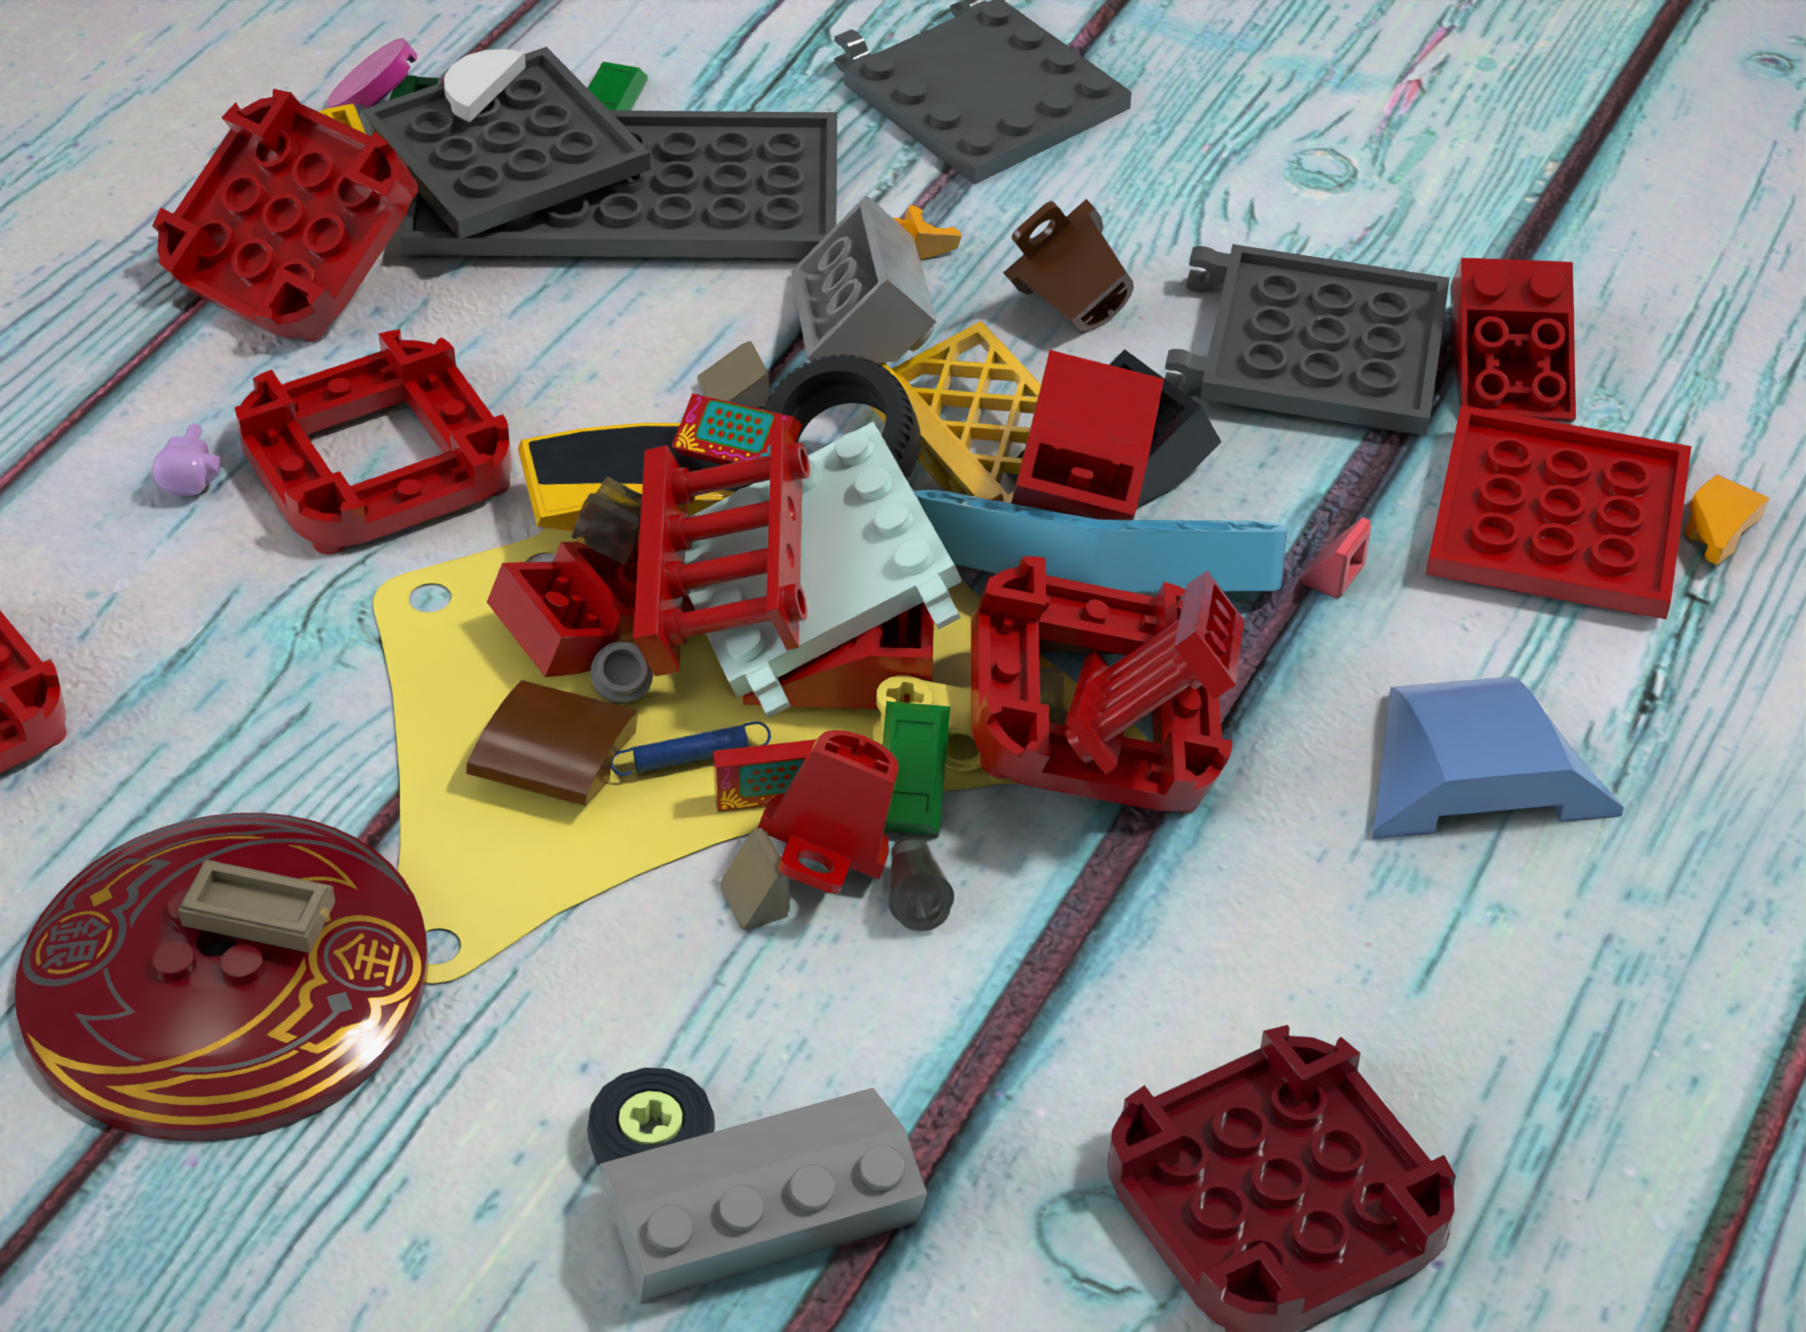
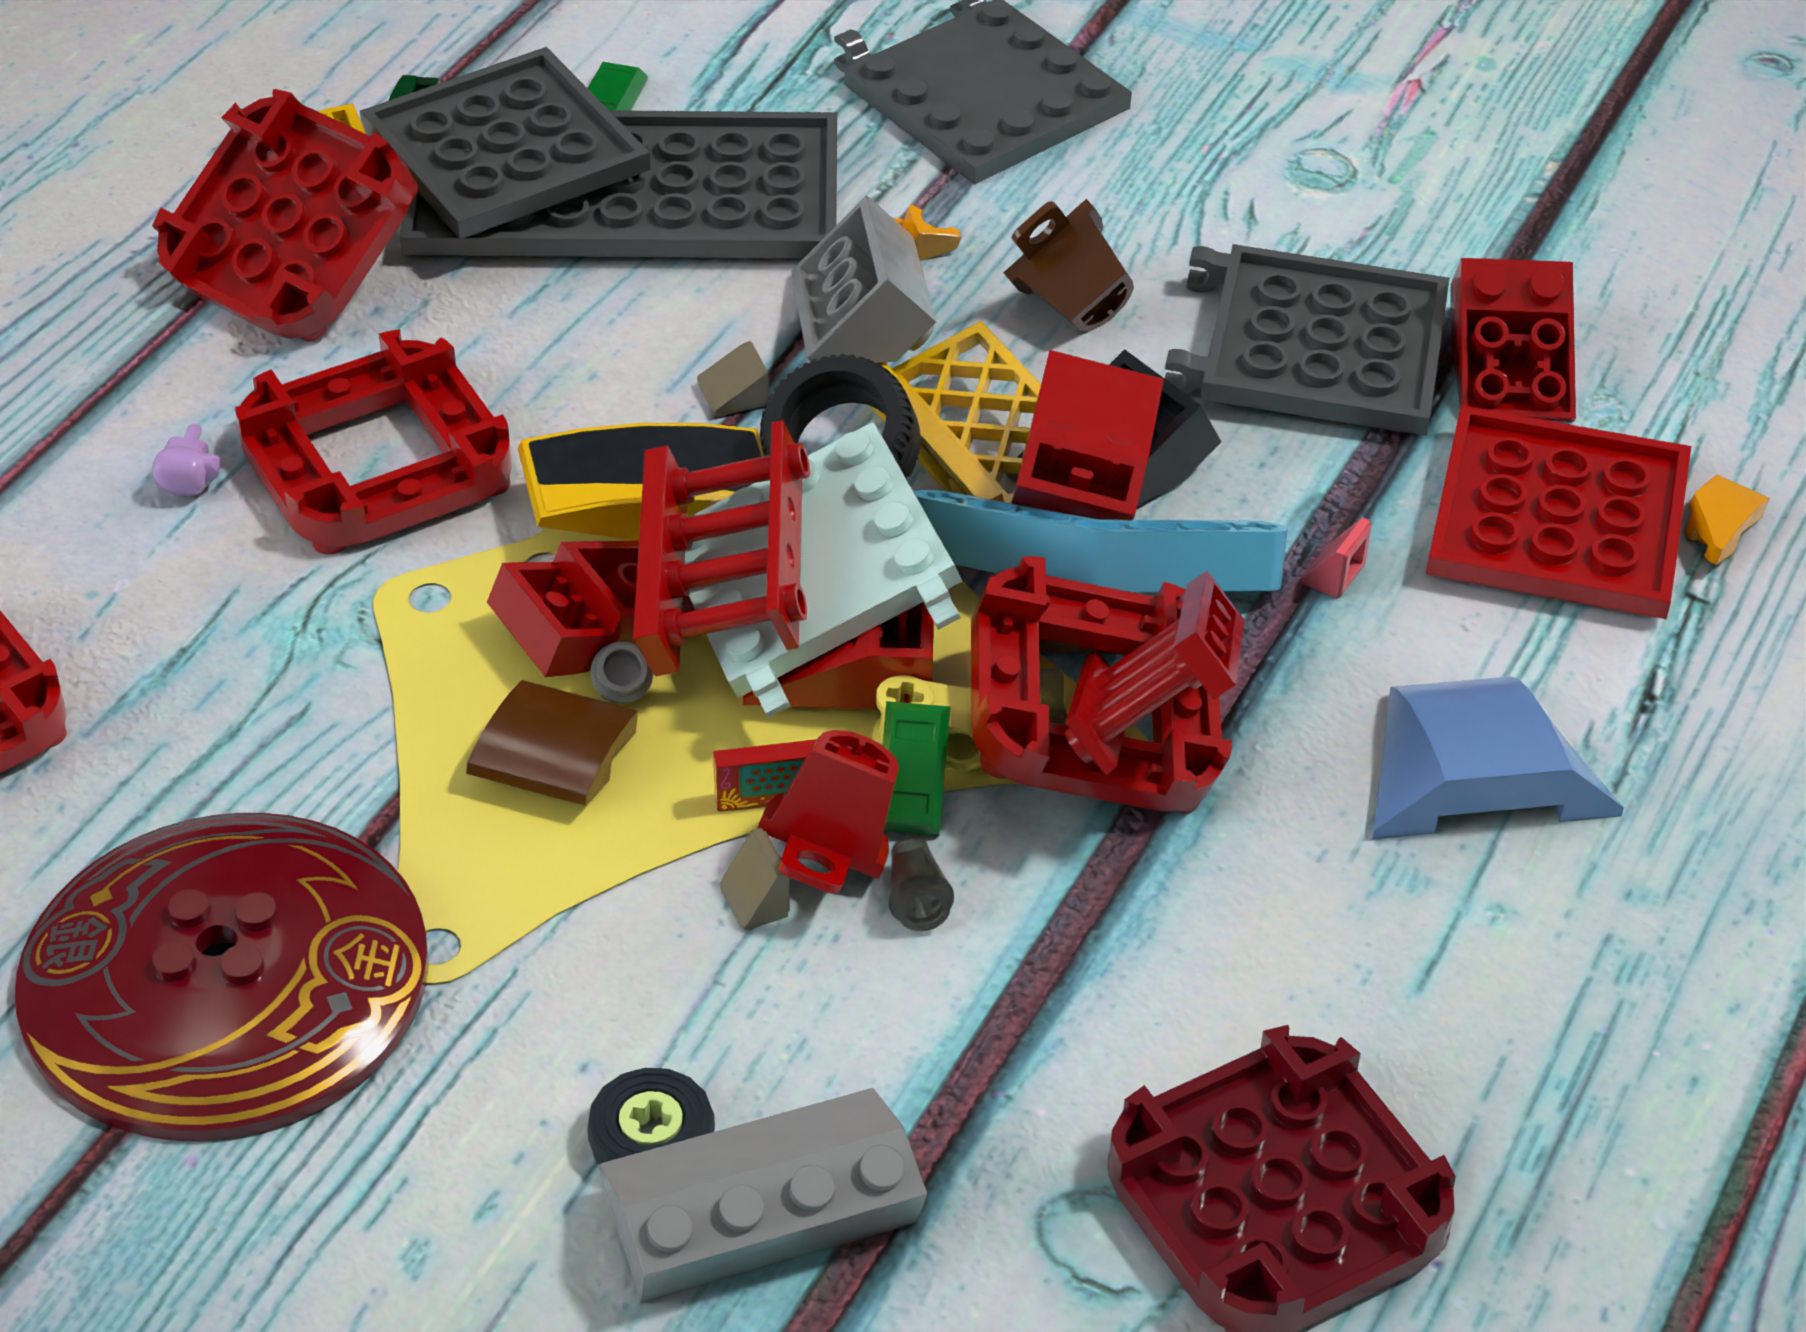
(257, 906): dark tan tile -> none
(374, 76): dark pink tile -> none
(480, 78): white tile -> none
(610, 521): clear smoke bracket -> none
(688, 748): blue piece -> none
(727, 431): tile -> none

